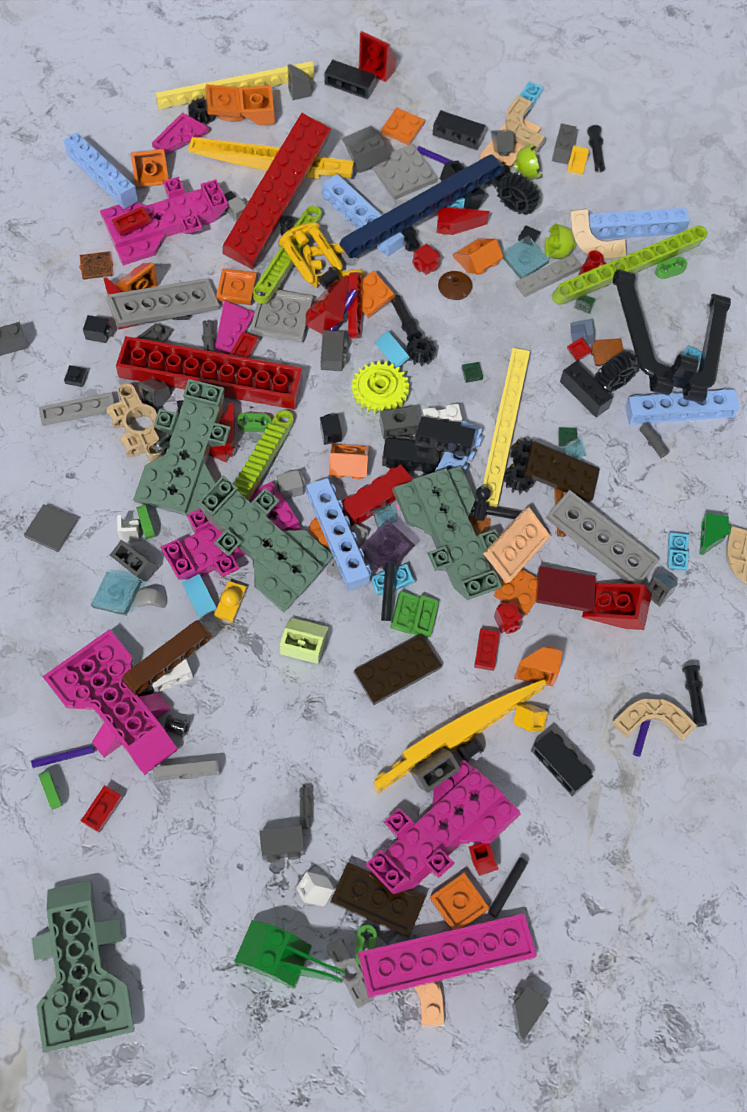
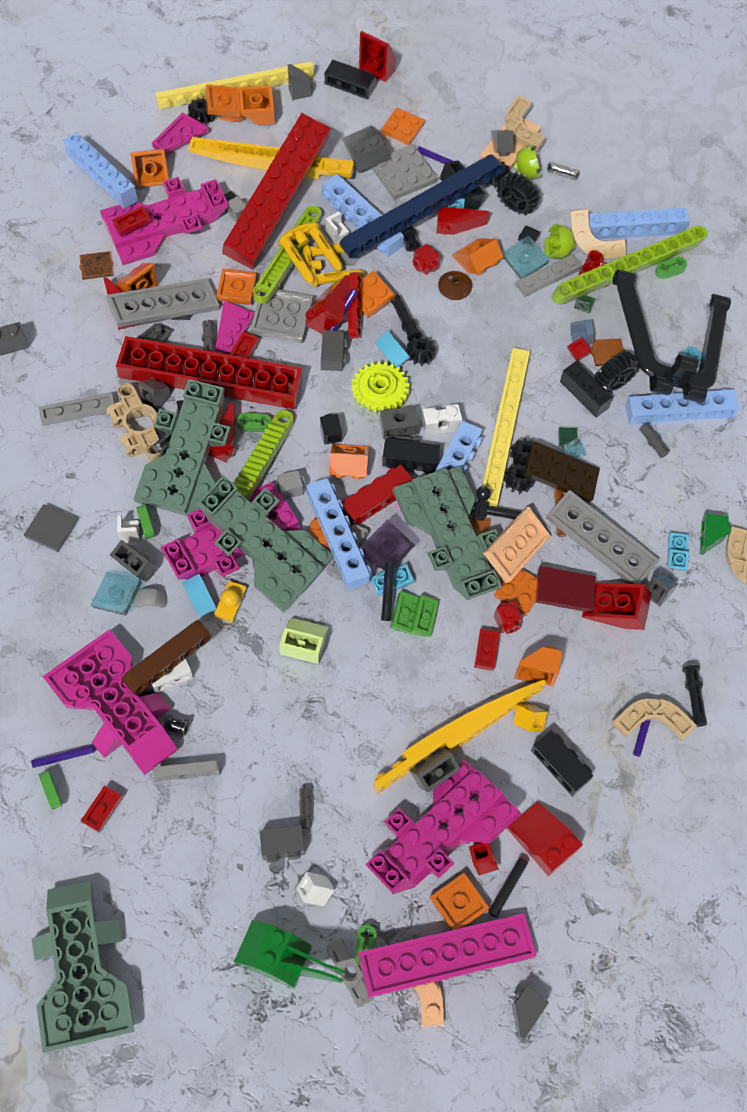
(75, 376): black plate -> none
(97, 329): black brick -> none
(290, 223): black bush -> none
(328, 277): black bush -> none
(335, 227): none -> white panel
(368, 897): dark brown plate -> none
(382, 514): clear light blue plate -> none
(397, 669): dark brown plate -> none
(445, 436): black brick -> none
(459, 130): black brick -> none
(470, 749): black bush -> none
(472, 372): clear green tile -> none
(532, 92): medium azure slope -> none
(544, 838): none -> red slope
(563, 170): none -> axle
(564, 143): dark grey brick -> none
(577, 160): yellow panel -> none
(596, 143): black pin -> none

